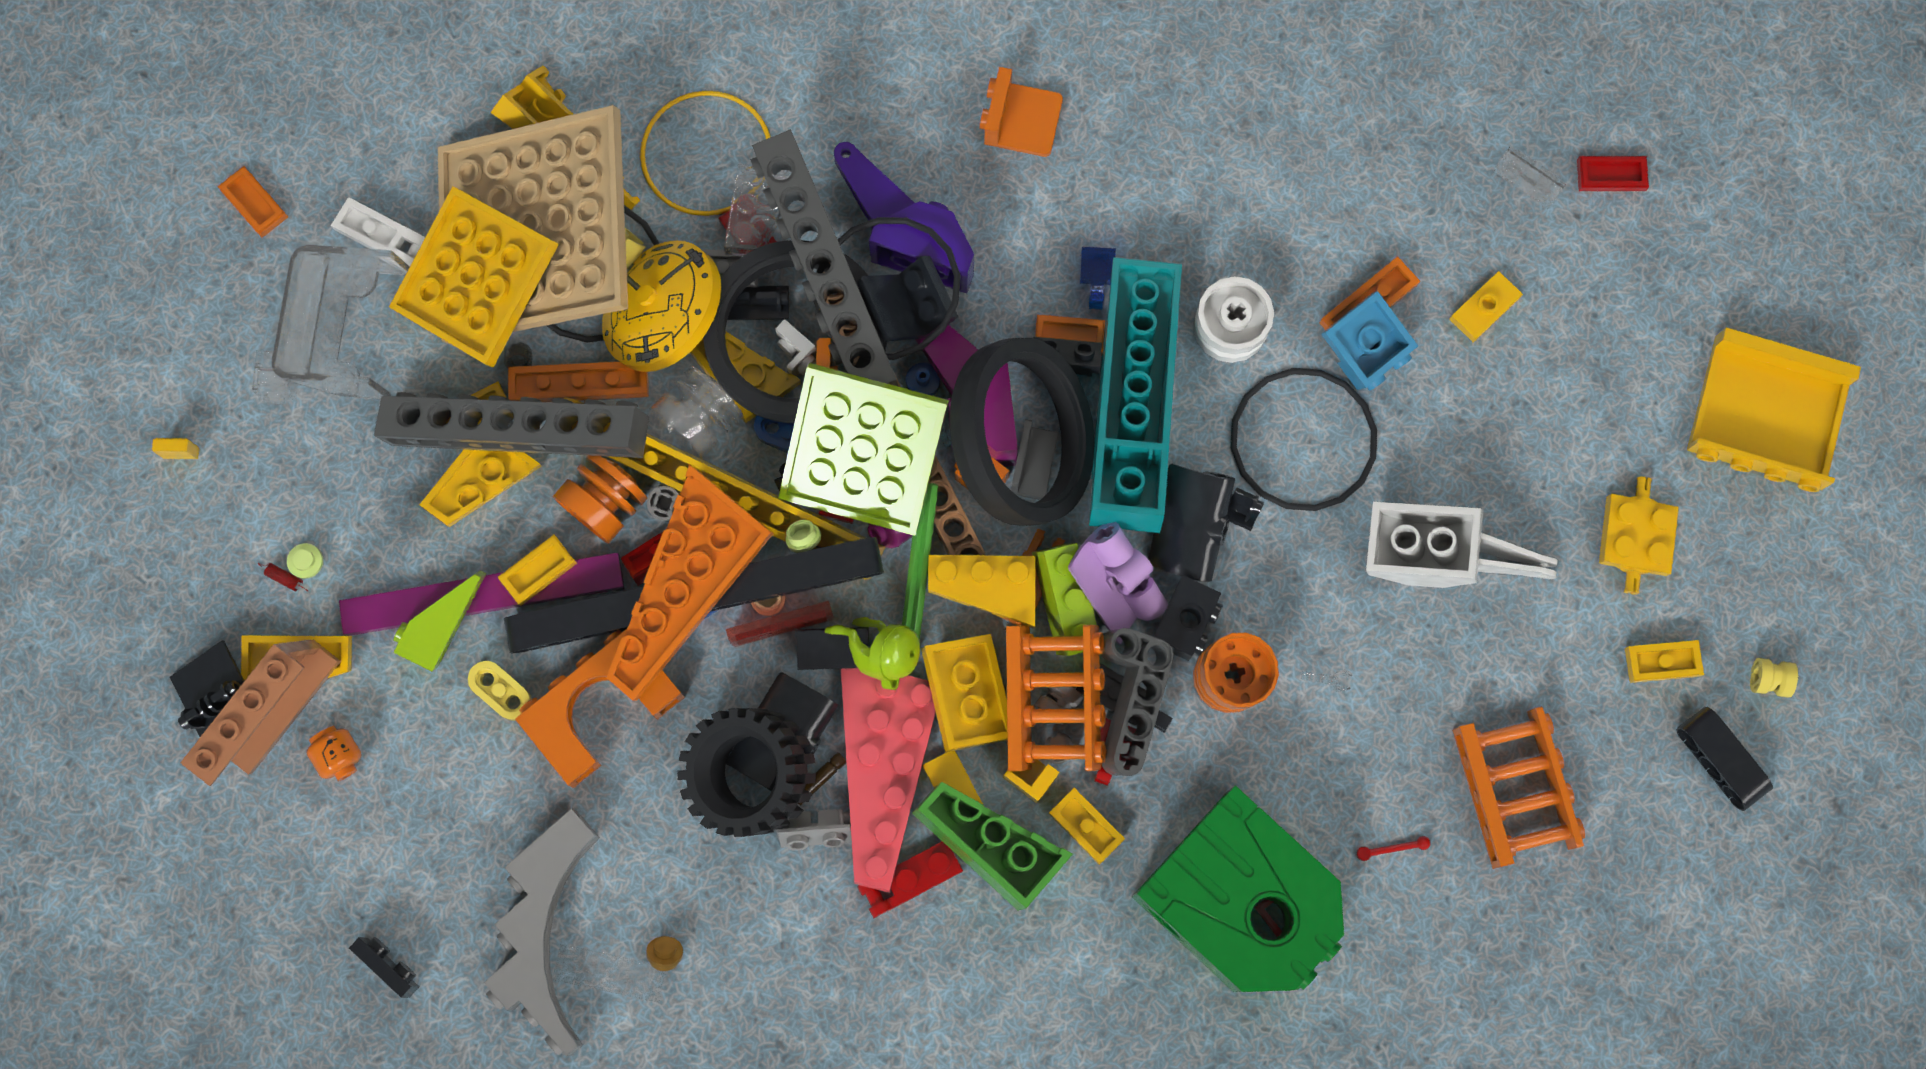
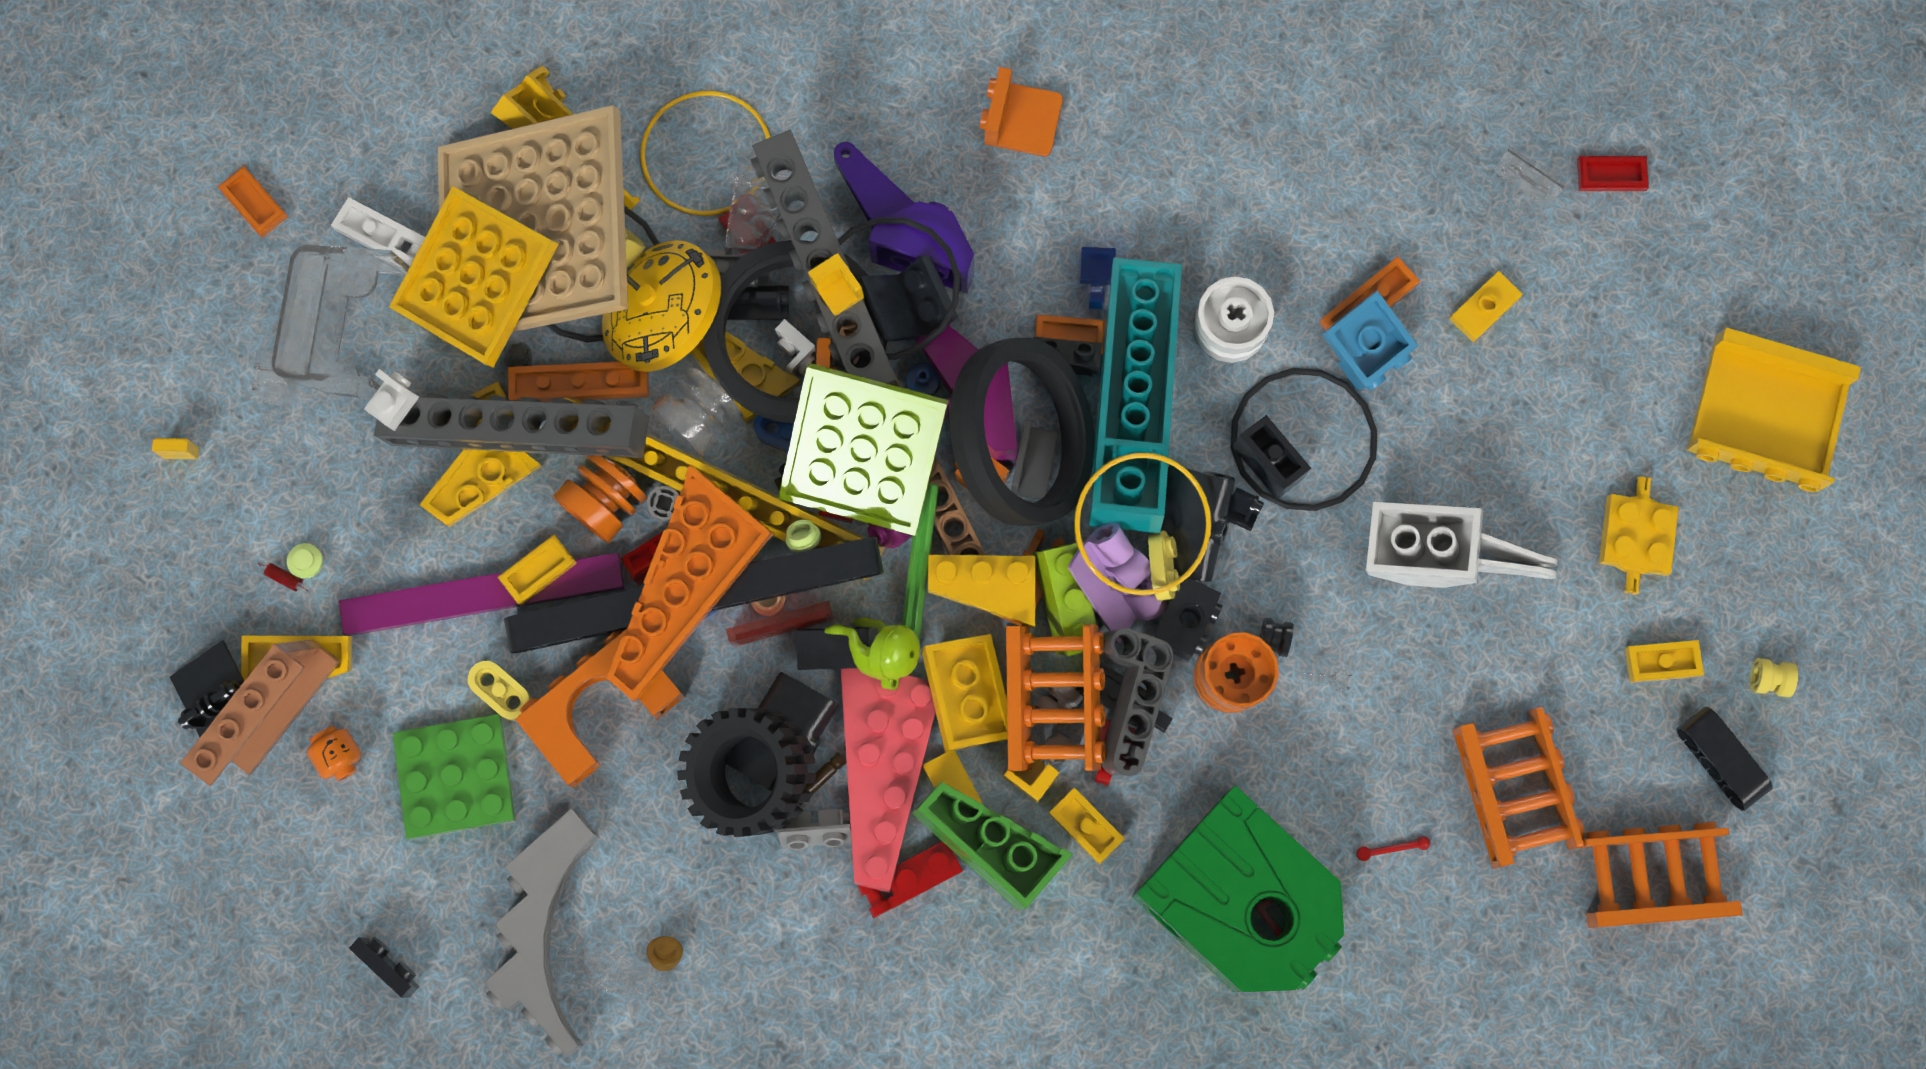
(392, 399): none -> white bracket
(432, 631): lime slope -> none
(453, 776): none -> bright green plate
(836, 284): none -> yellow panel
(1161, 554): none -> light yellow plate
(1207, 531): none -> yellow piece
(1271, 457): none -> black brick
(1277, 635): none -> black wheel
(1644, 909): none -> orange fence

